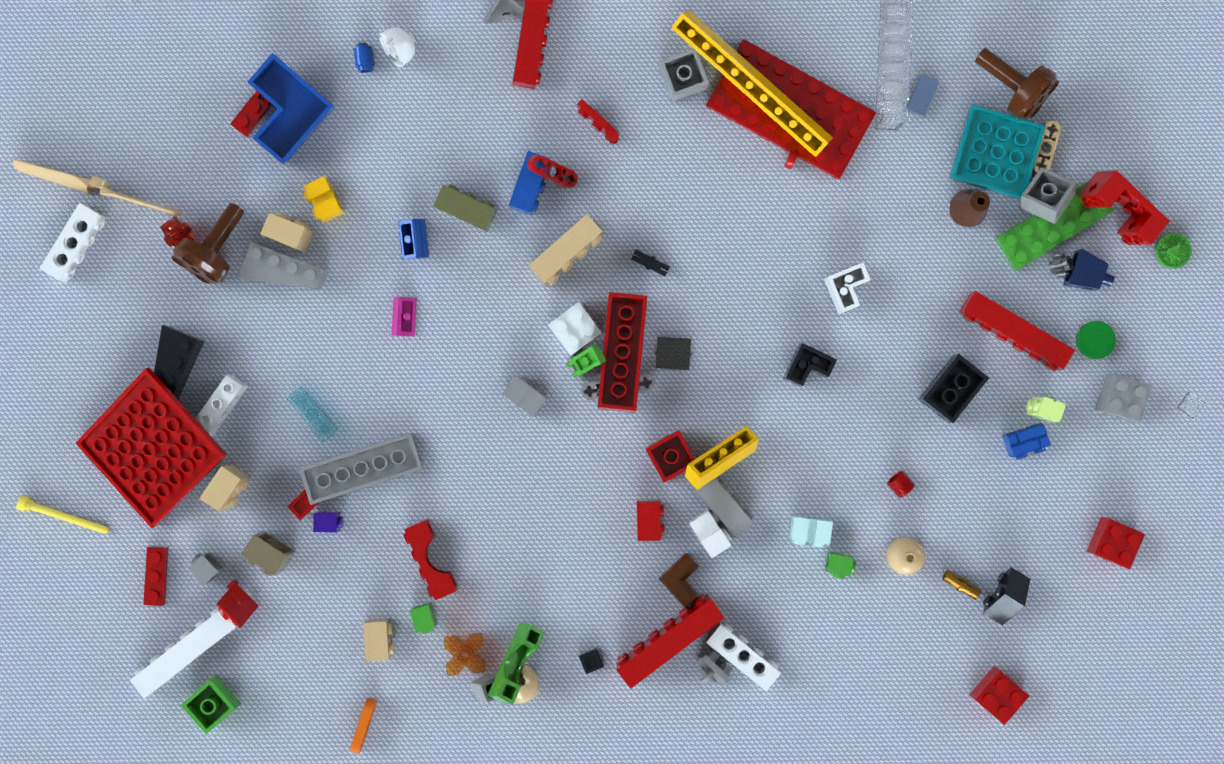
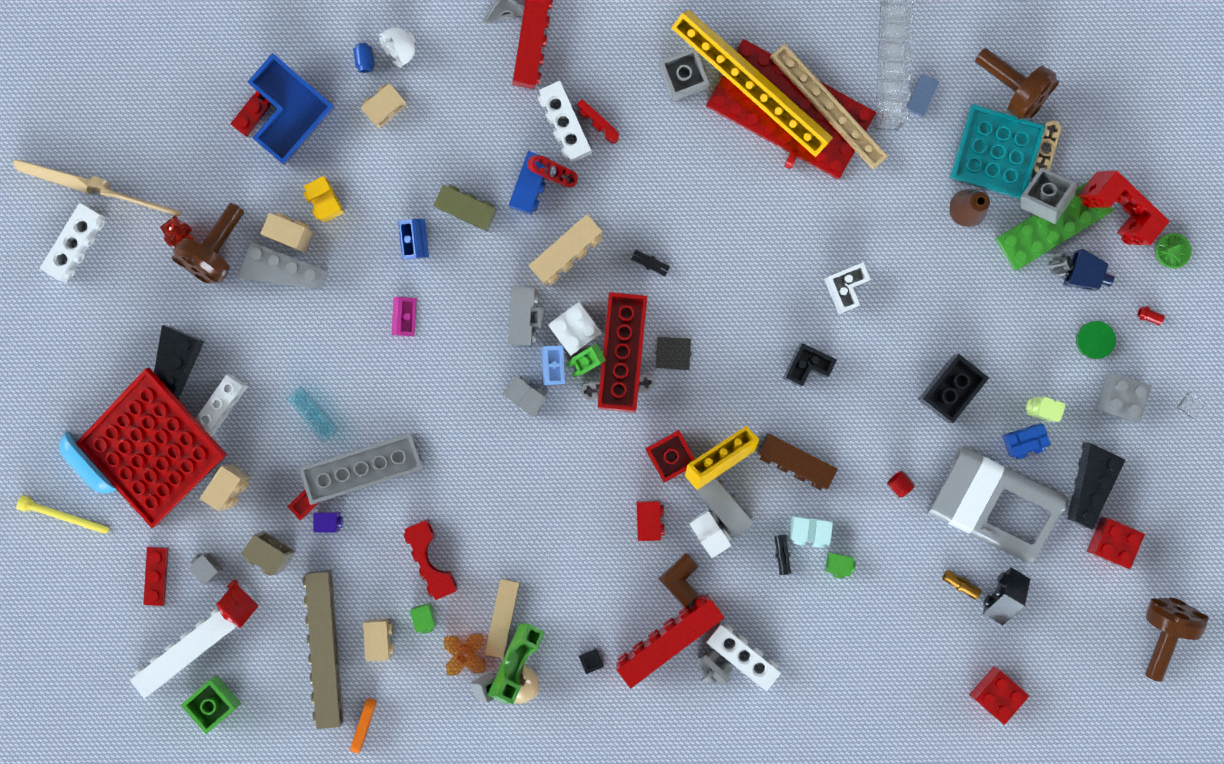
(83, 465): none -> medium azure brick
(323, 648): none -> dark tan brick
(383, 105): none -> tan brick
(502, 618): none -> tan tile
(521, 310): none -> light grey piece
(553, 365): none -> light blue hinge
(556, 93): none -> white brick
(782, 554): none -> black pin
(797, 461): none -> reddish brown brick
(828, 106): none -> tan tile
(905, 555): tan cylinder -> none
(973, 492): none -> light grey piece
(1016, 331): red brick -> none
(1093, 484): none -> black wedge
(1145, 313): none -> red pin
(1175, 622): none -> reddish brown piece

